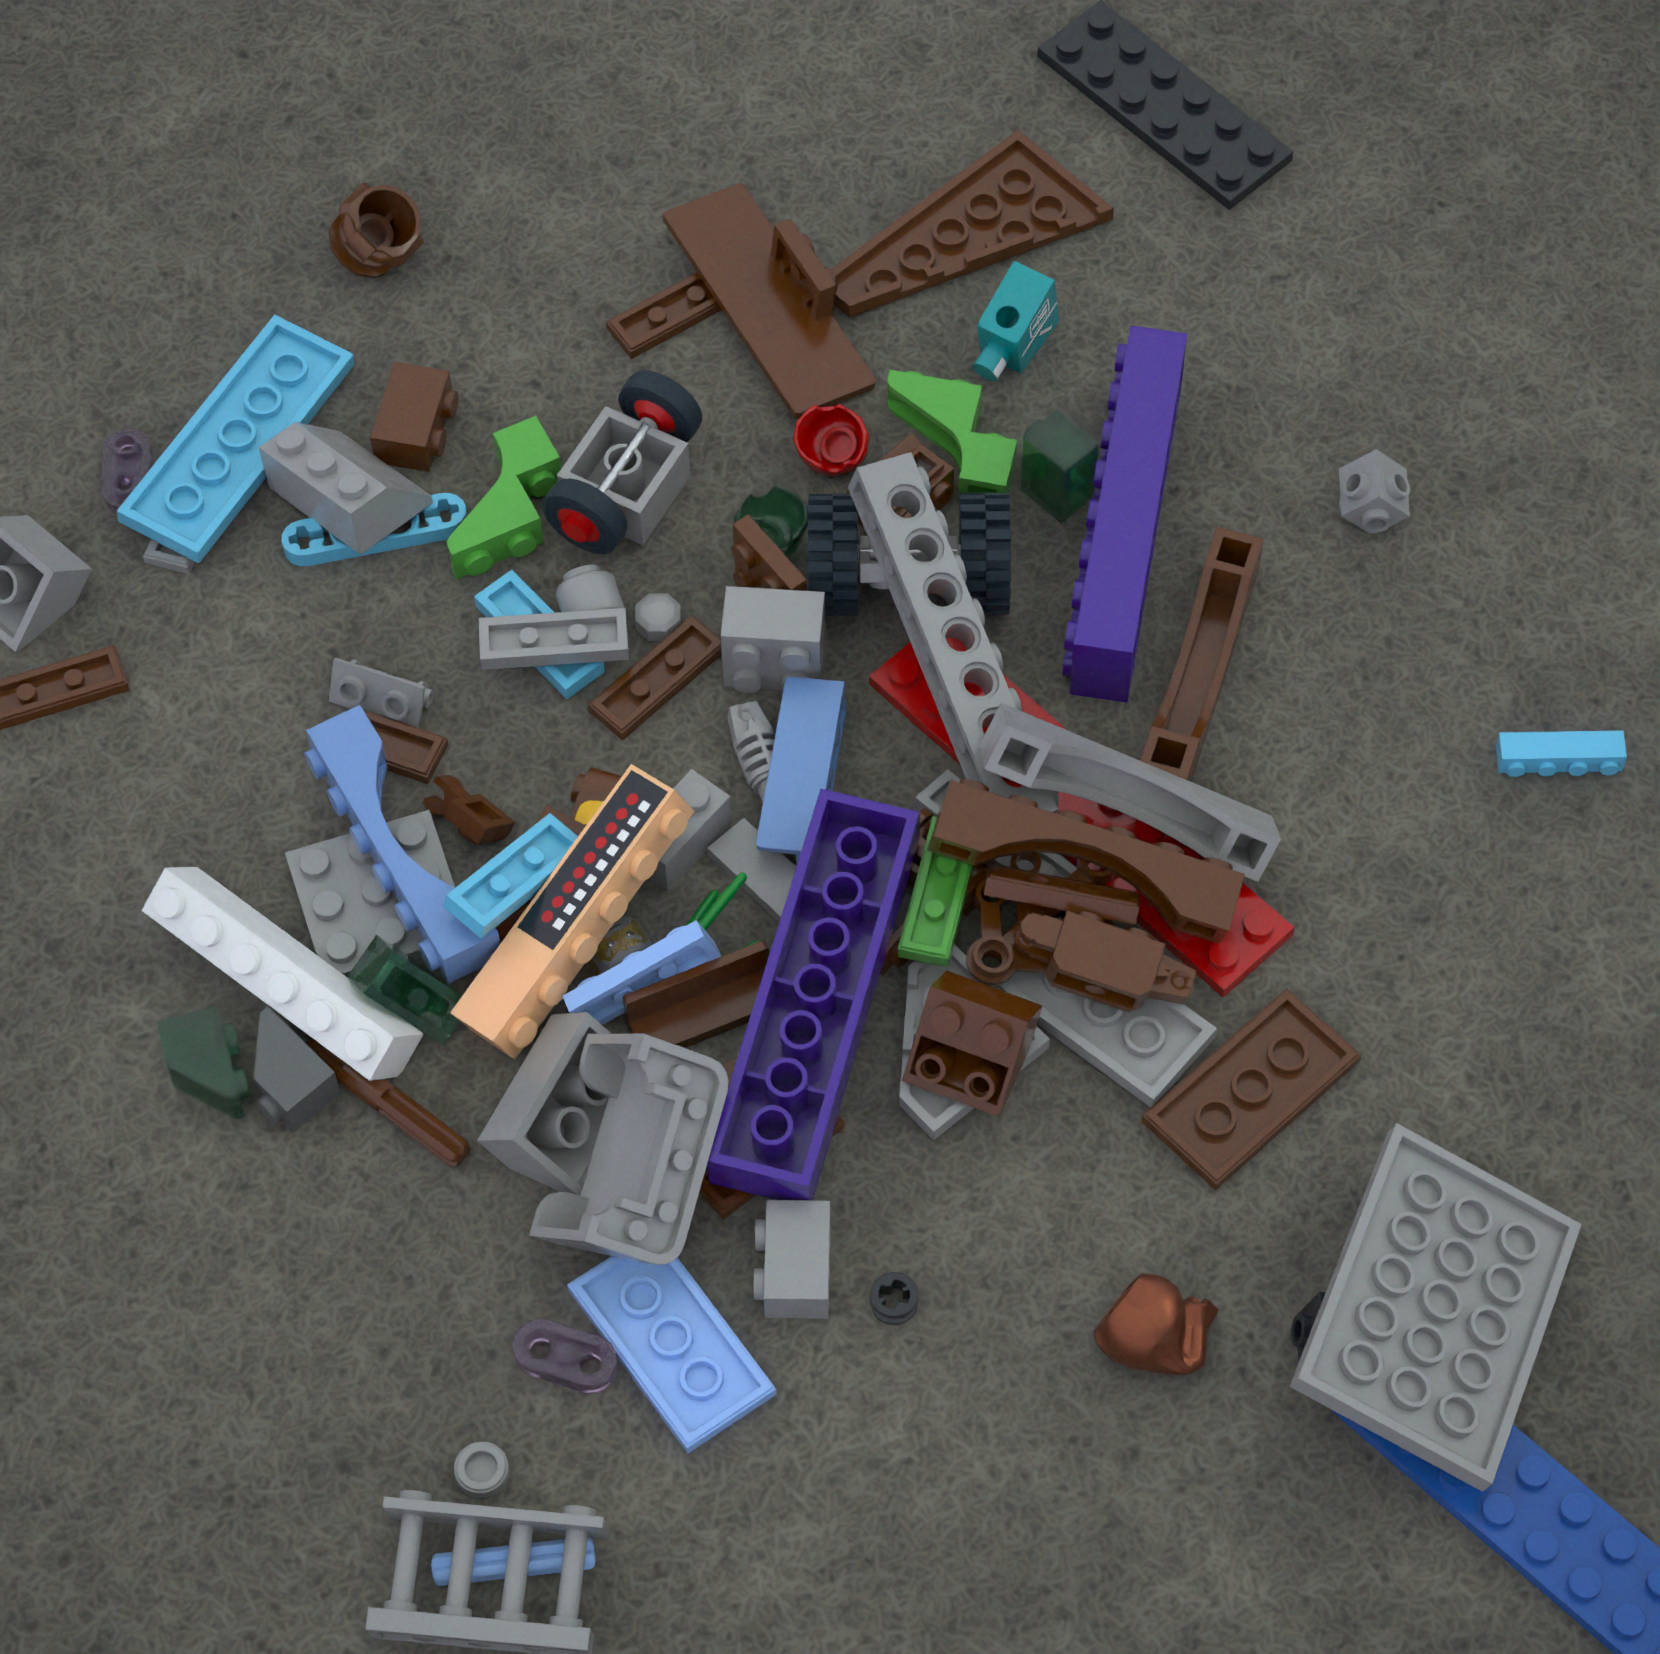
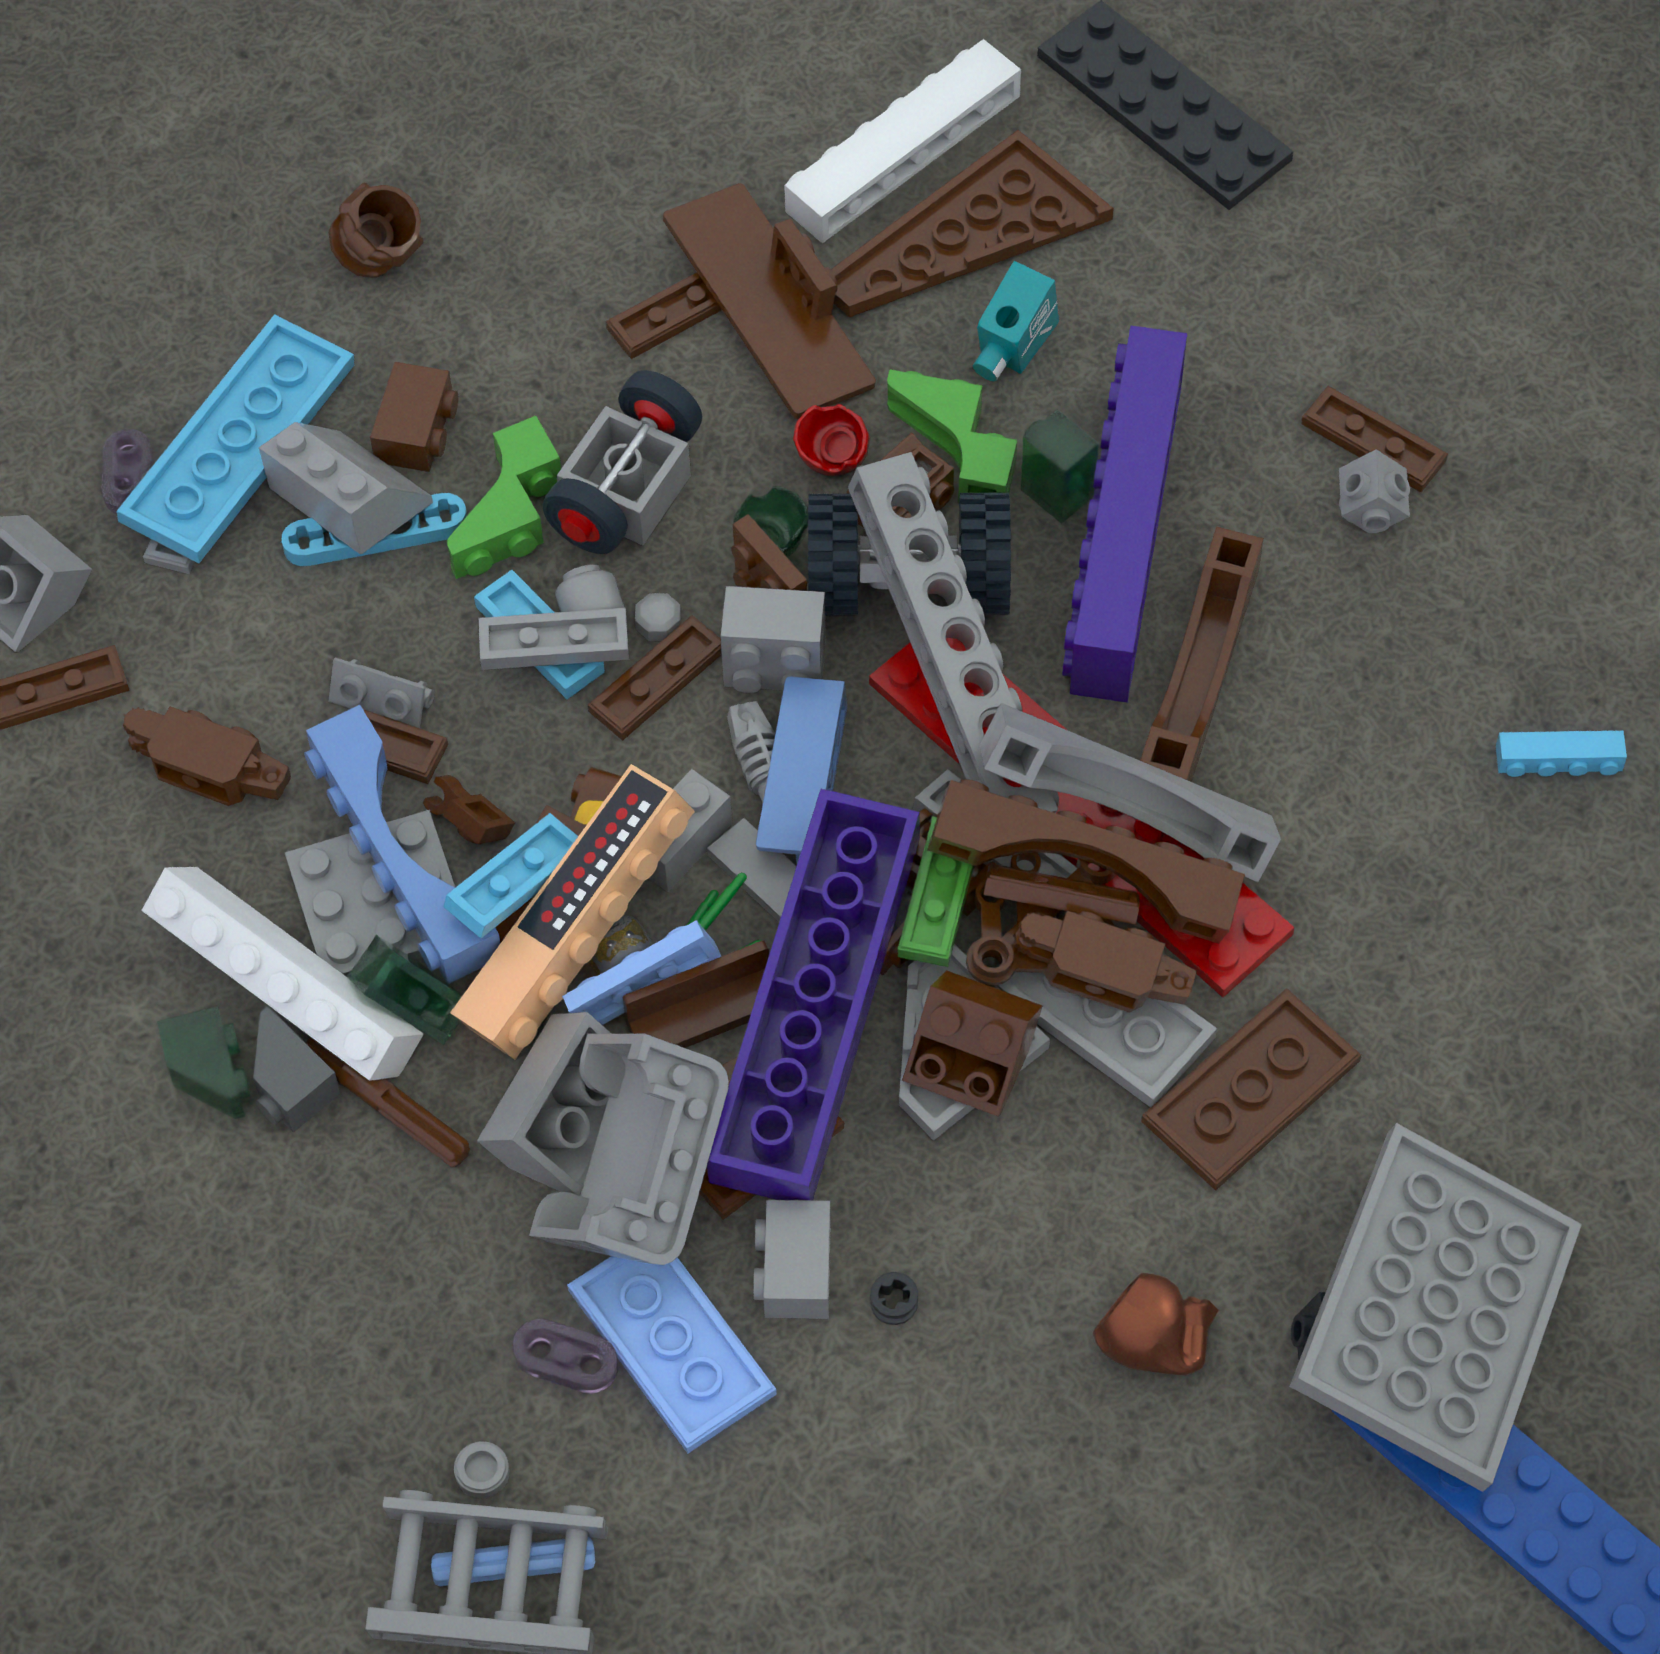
(205, 755): none -> reddish brown hinge
(902, 140): none -> white brick
(1364, 431): none -> reddish brown tile

